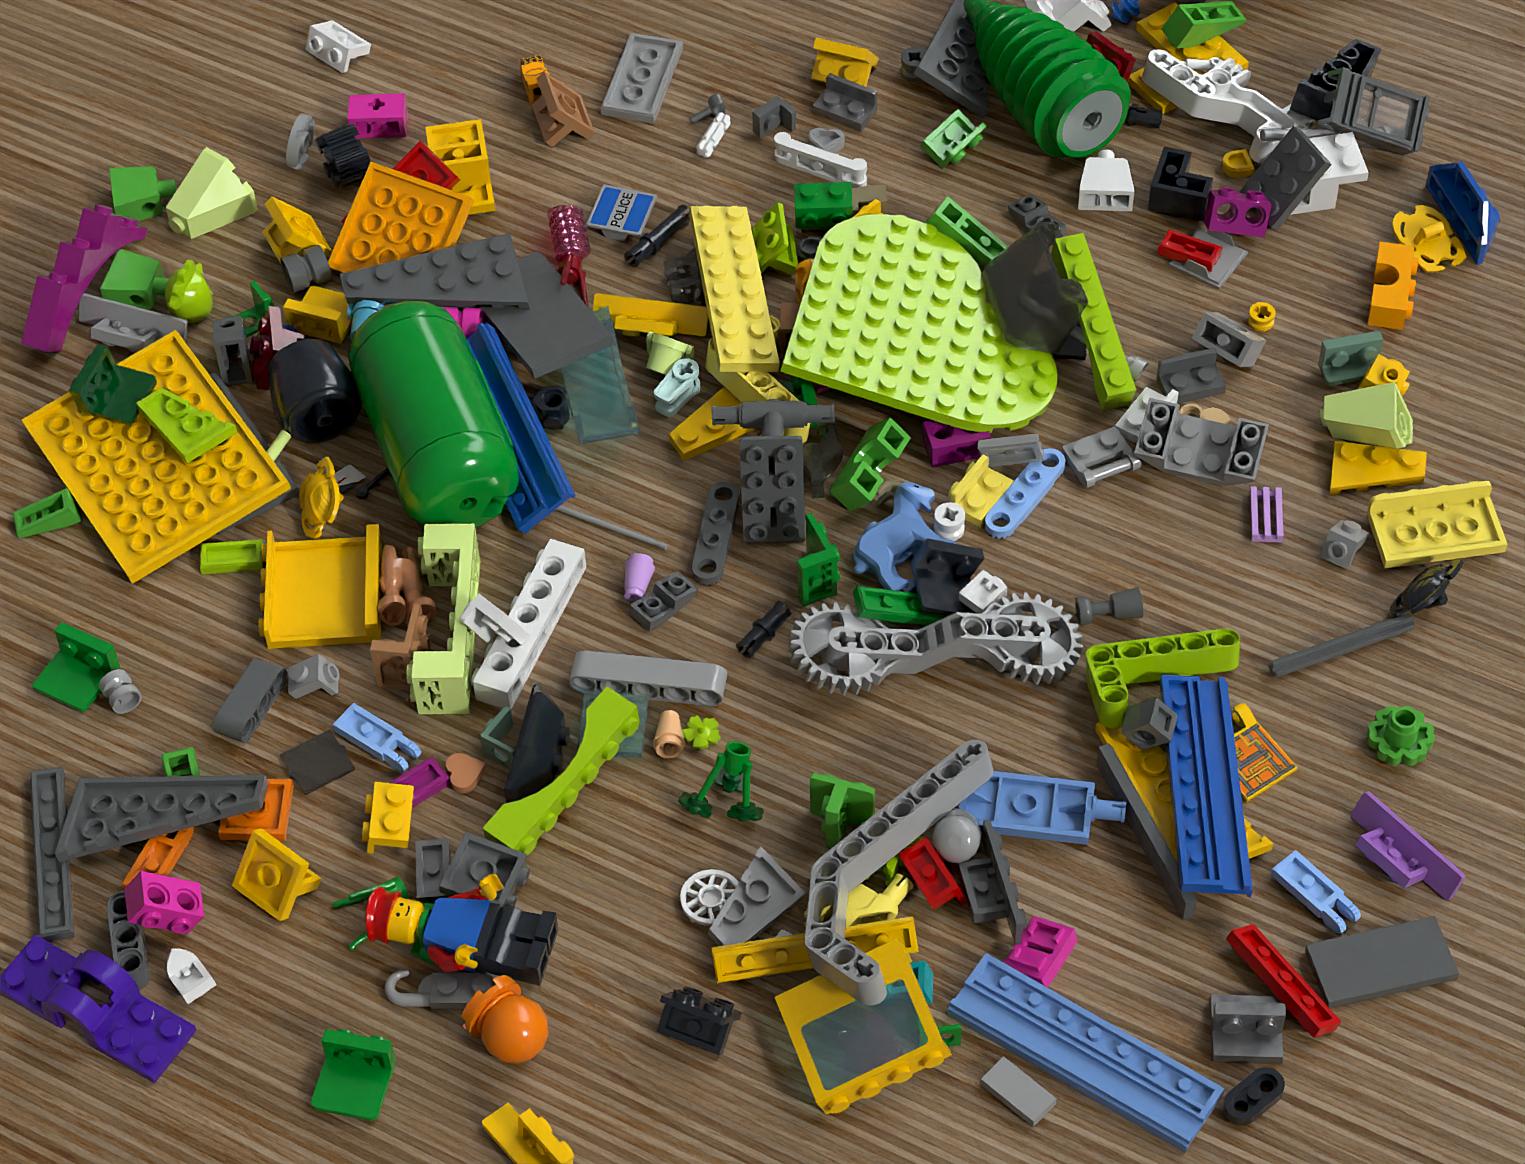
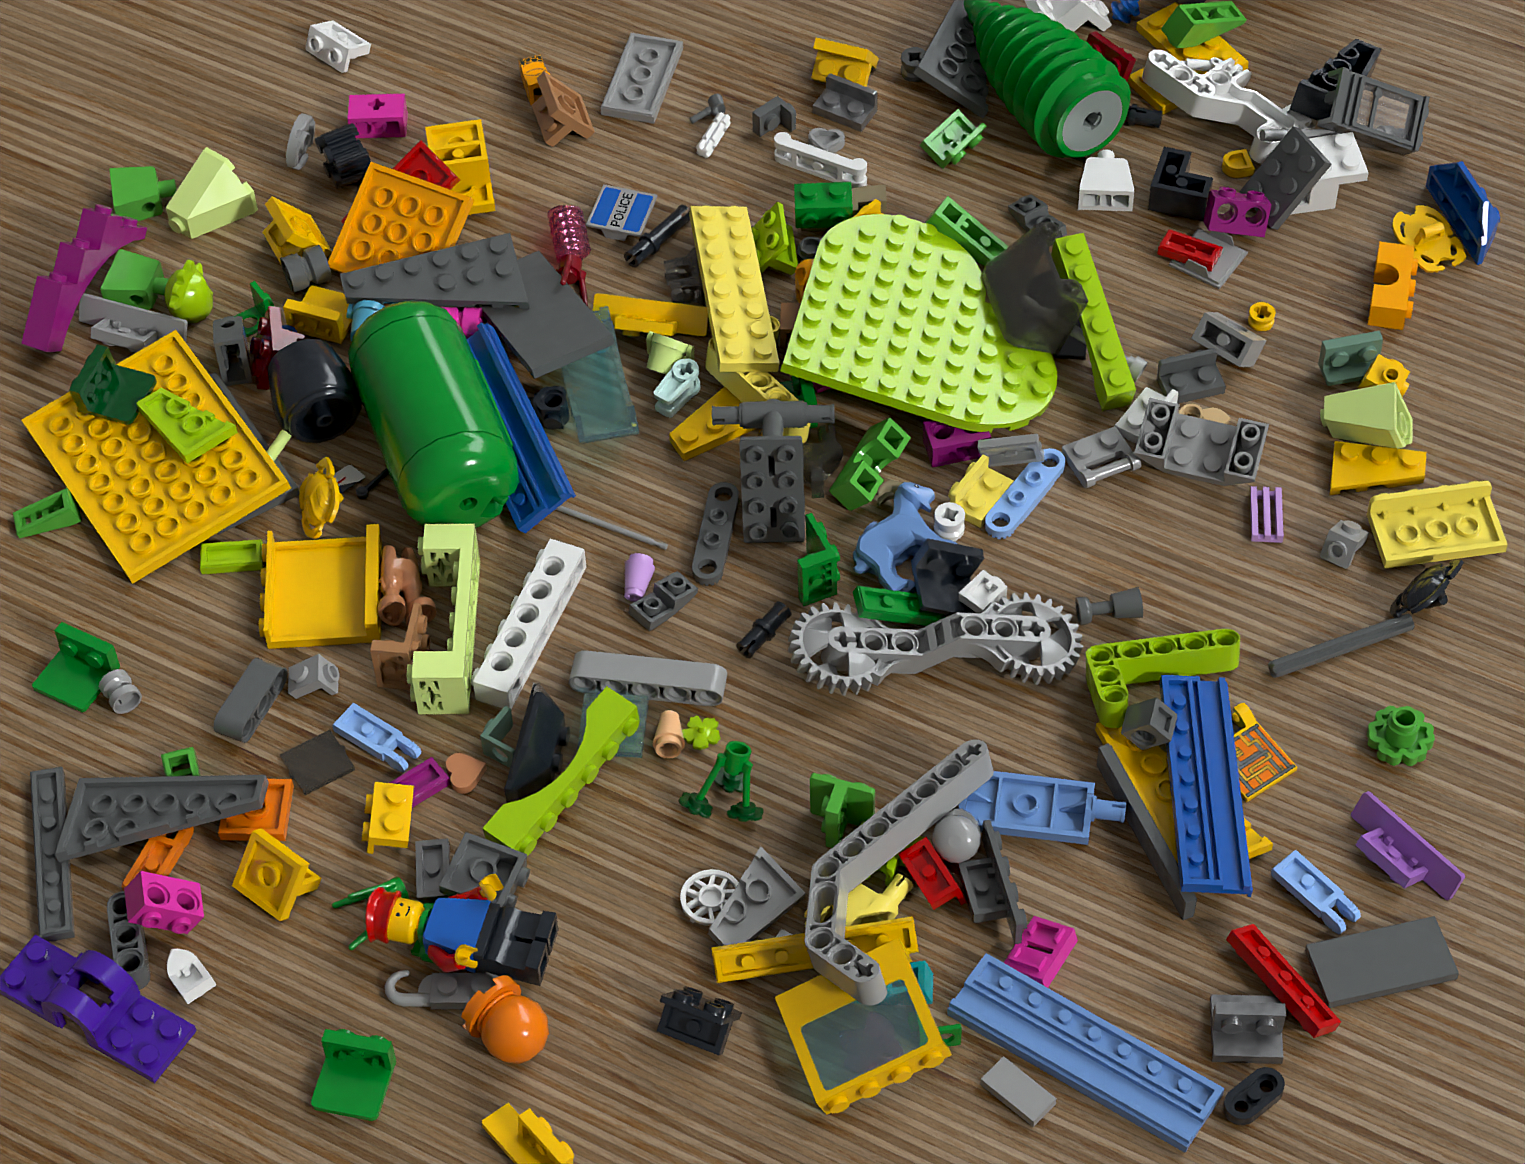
(488, 620): white bracket -> none

